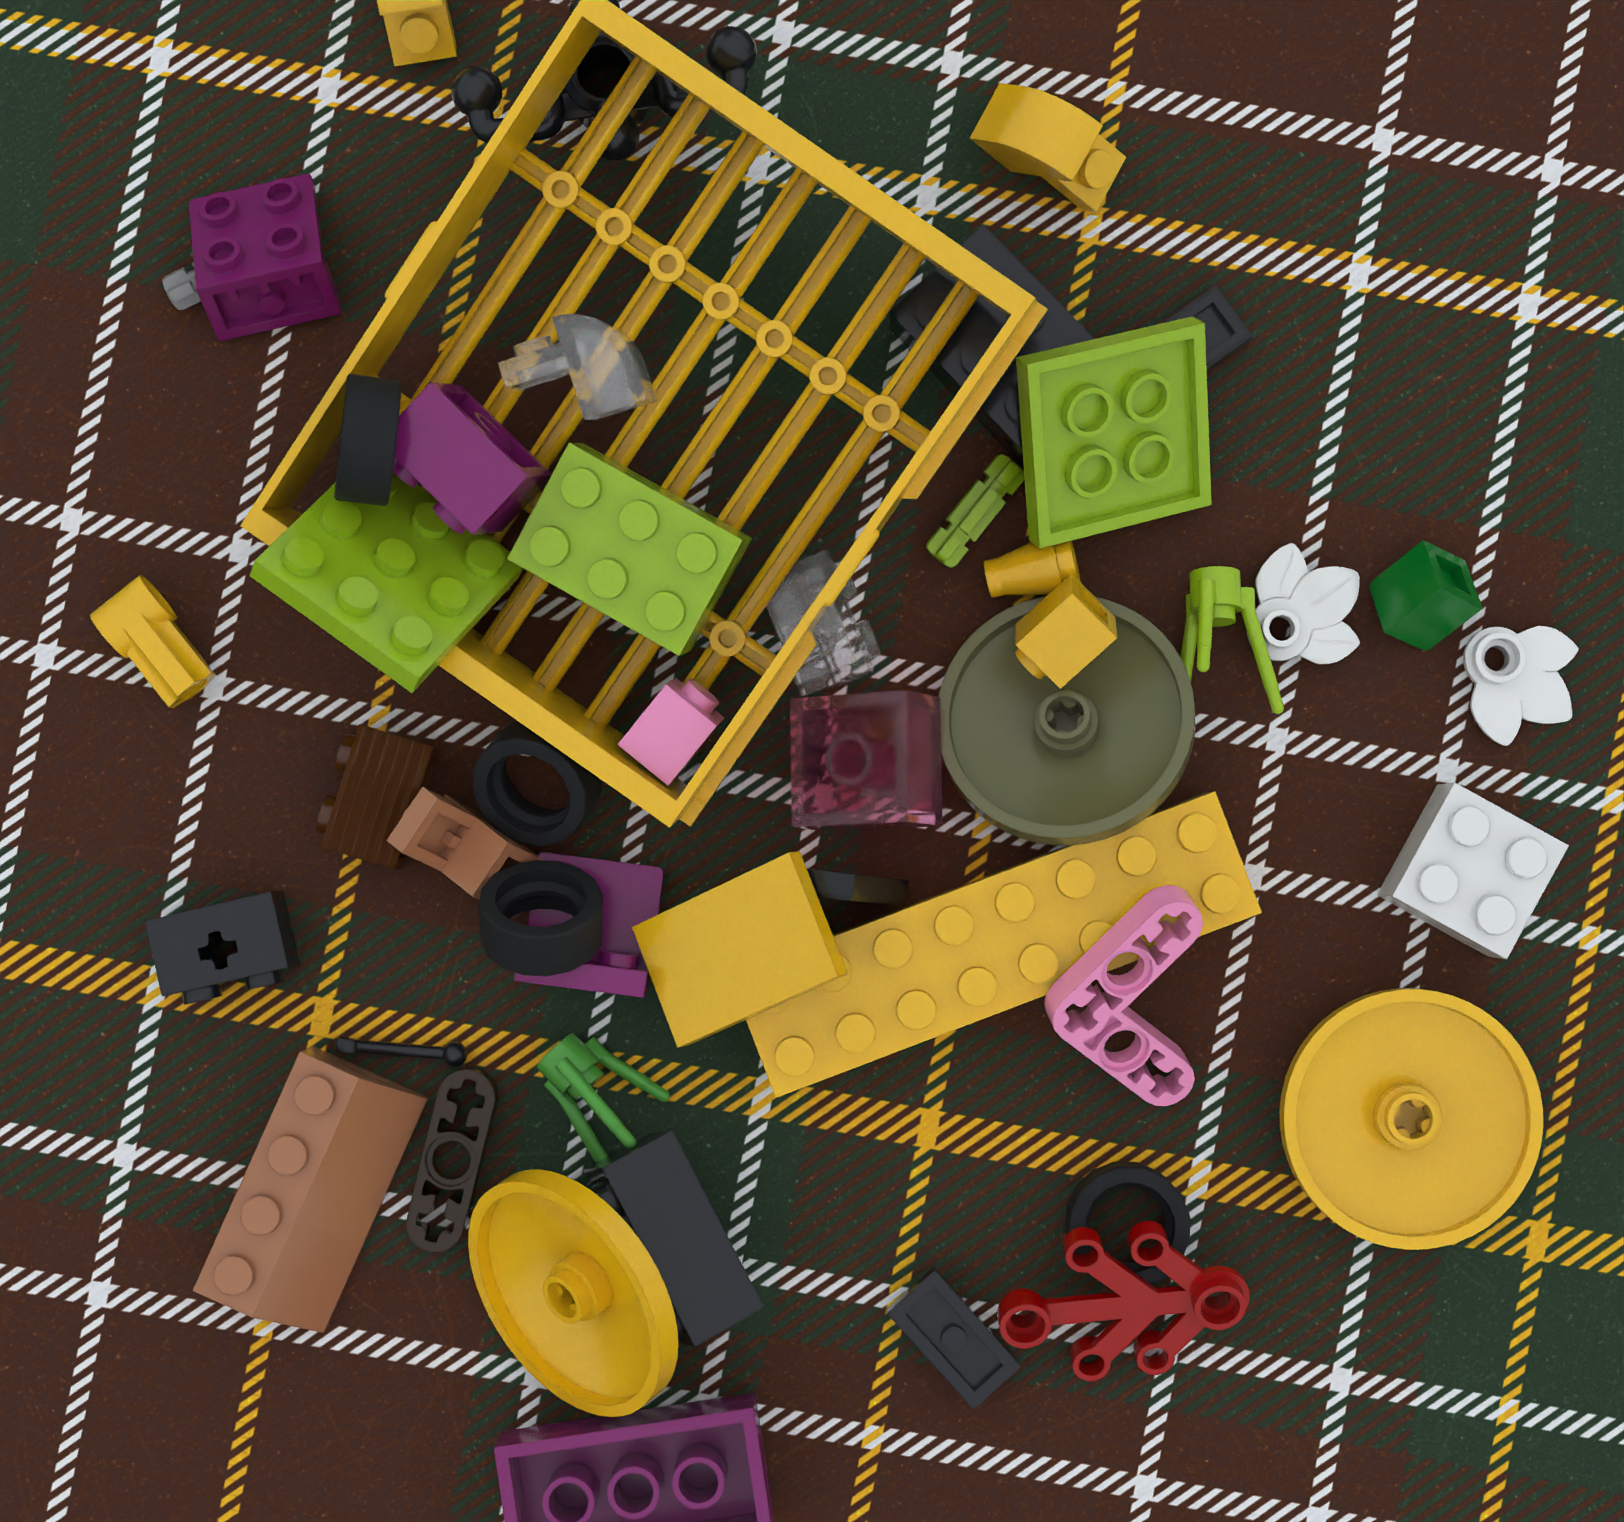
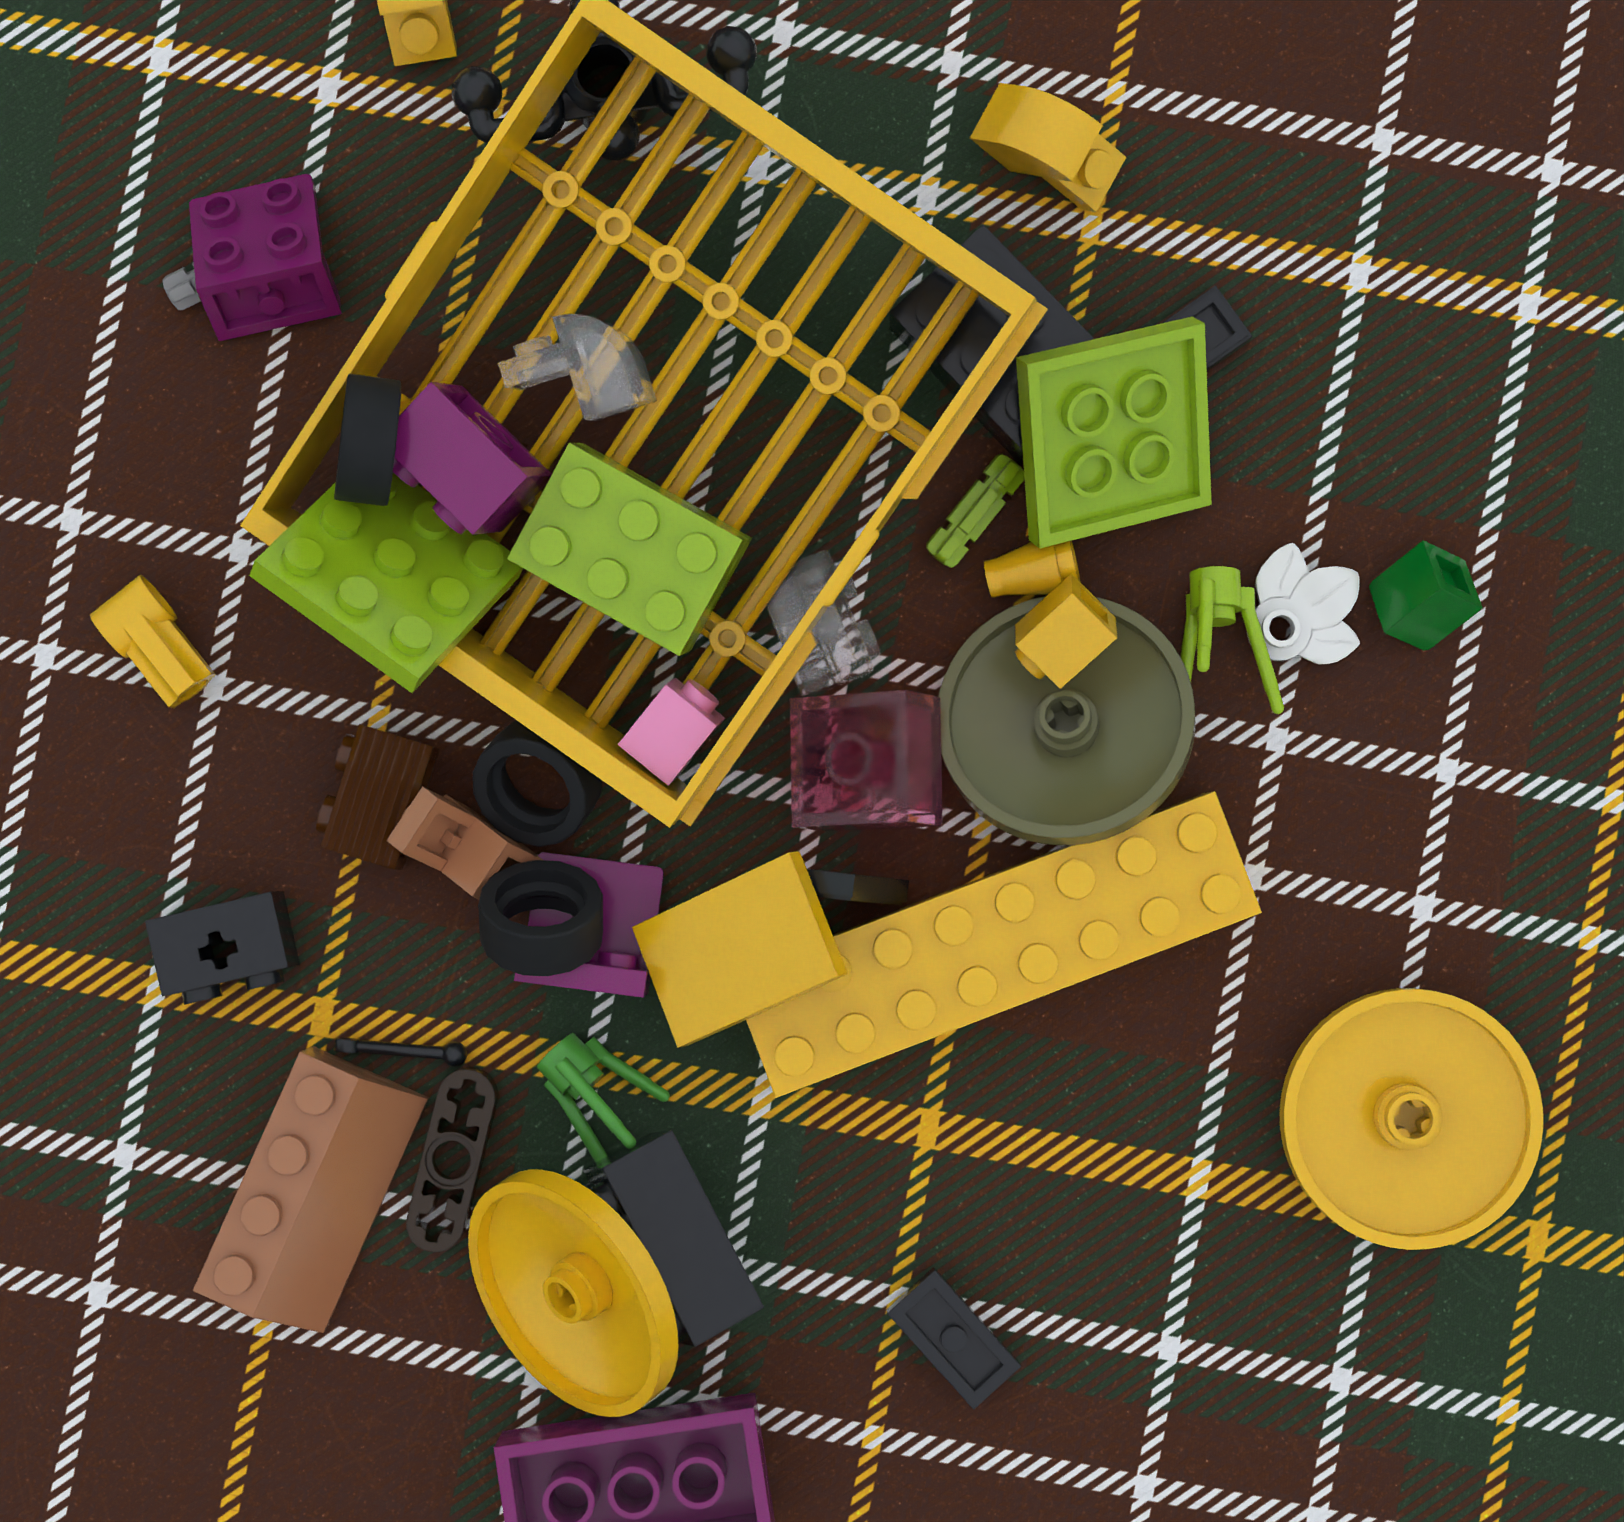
(1110, 1011): bright pink beam -> none
(1131, 1304): red plant -> none
(1137, 1175): black tyre -> none
(1472, 870): white brick -> none
(1526, 683): white plate -> none

